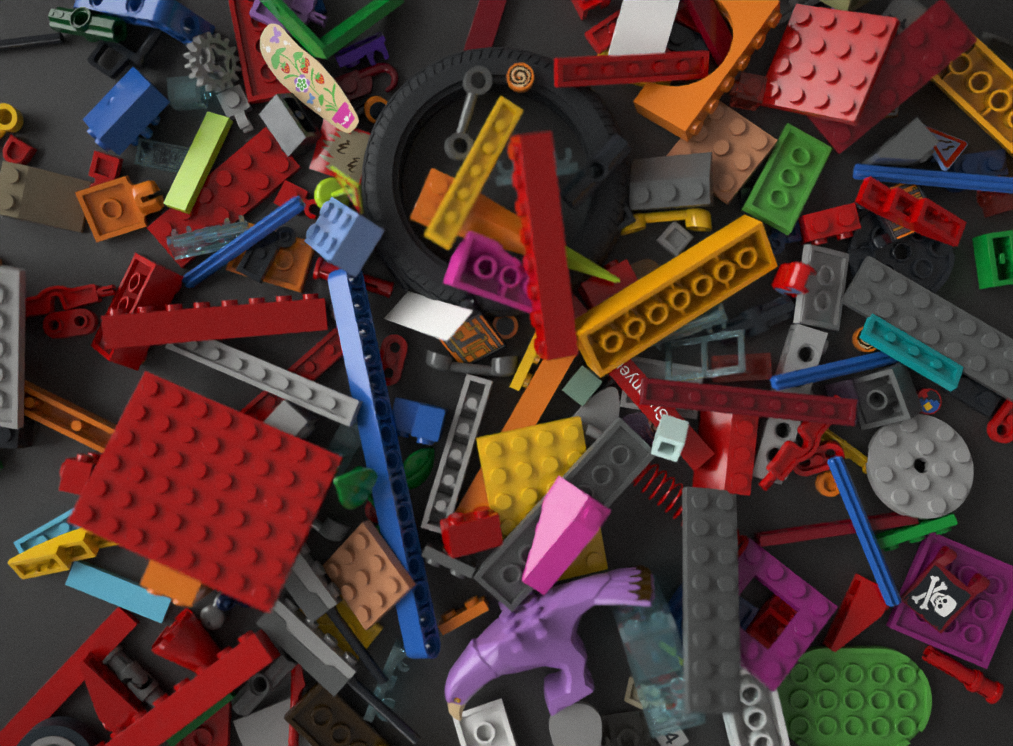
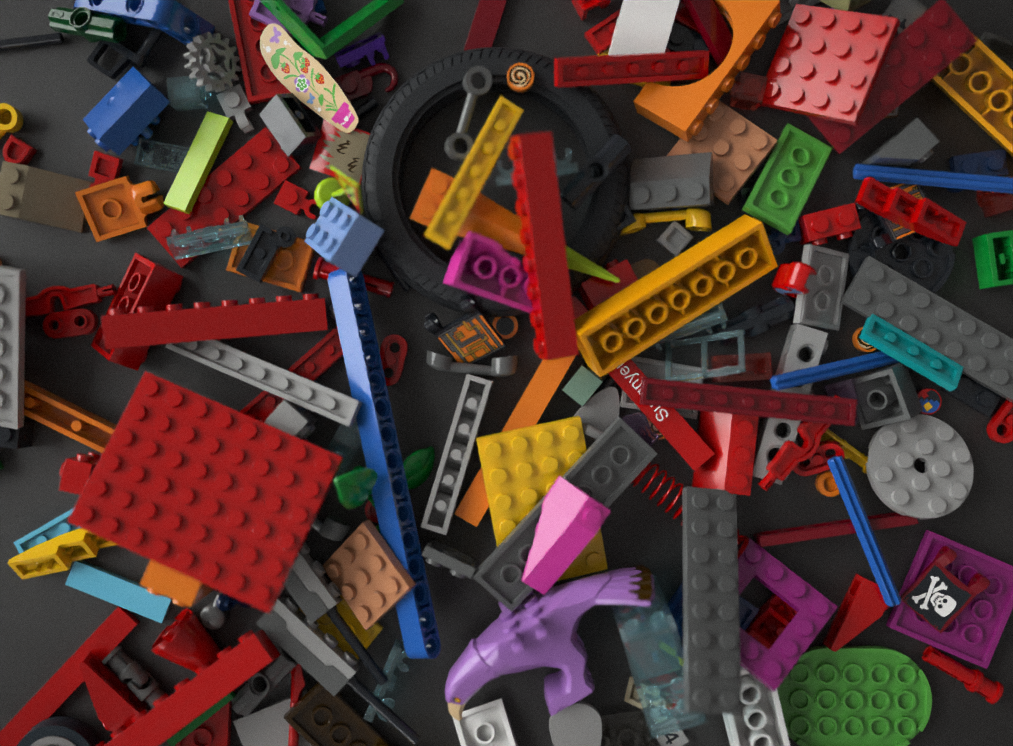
(244, 241): blue axle -> none
(373, 107): tile -> none
(419, 419): blue brick -> none
(428, 315): white sticker -> none
(471, 531): red brick -> none
(472, 608): orange plate -> none
(522, 375): yellow plate -> none
(669, 438): light aqua brick -> none
(914, 533): green plate -> none
(947, 148): piece -> none

